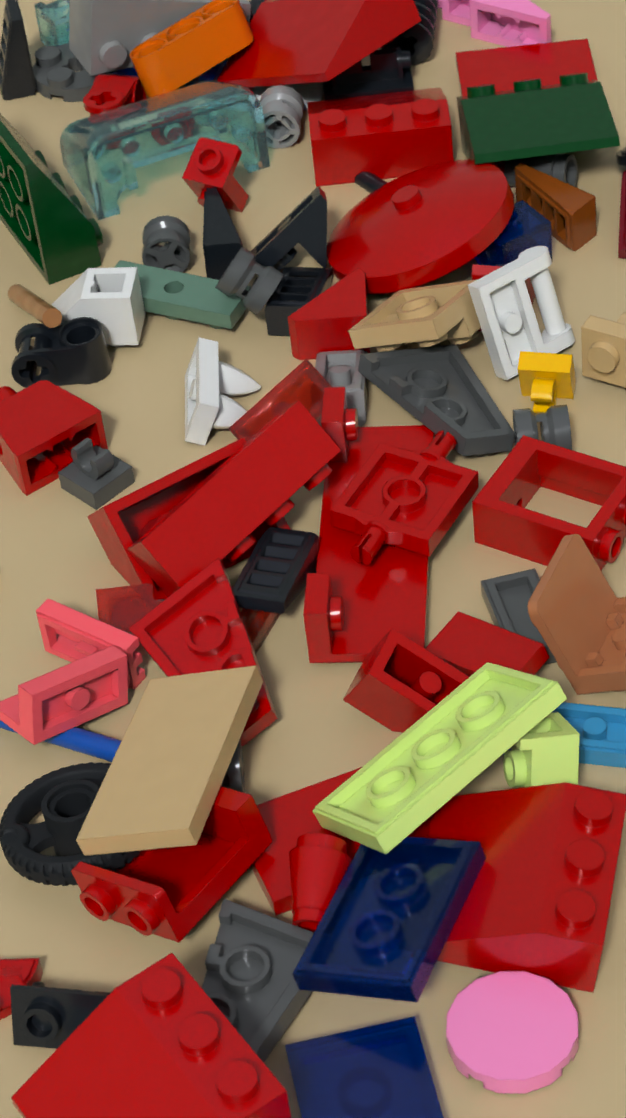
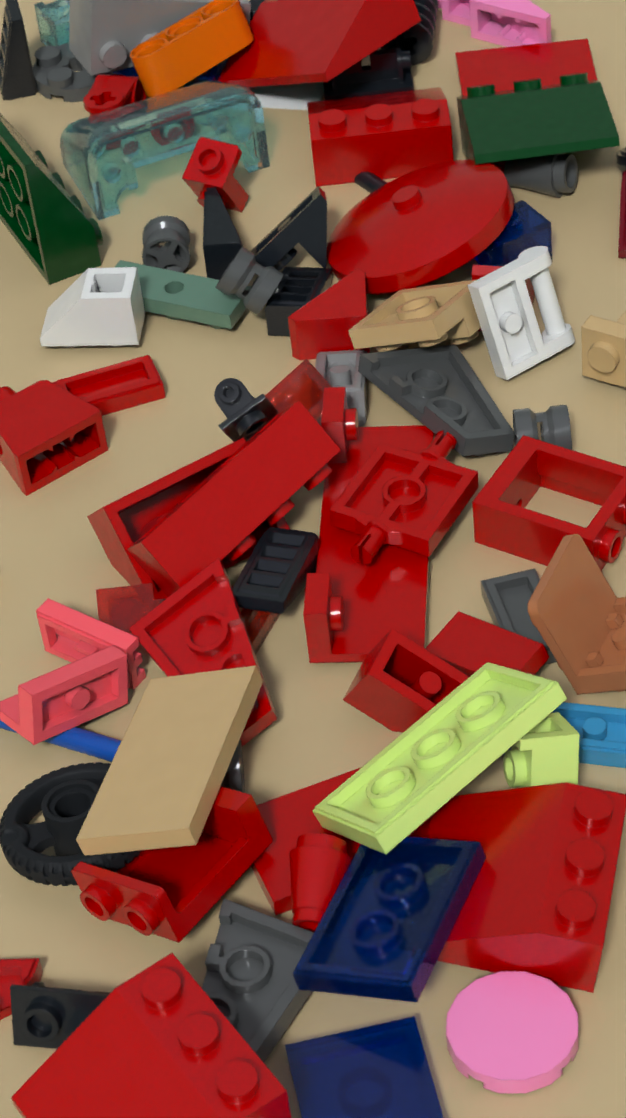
(35, 306): medium nougat bar -> none
(67, 354): black piece -> none
(95, 474): dark grey tile -> none
(117, 385): none -> red tile
(208, 392): white tile -> none
(243, 411): none -> black hinge
(282, 115): light grey wheel -> none
(546, 378): yellow tile -> none
(565, 206): dark orange slope -> none

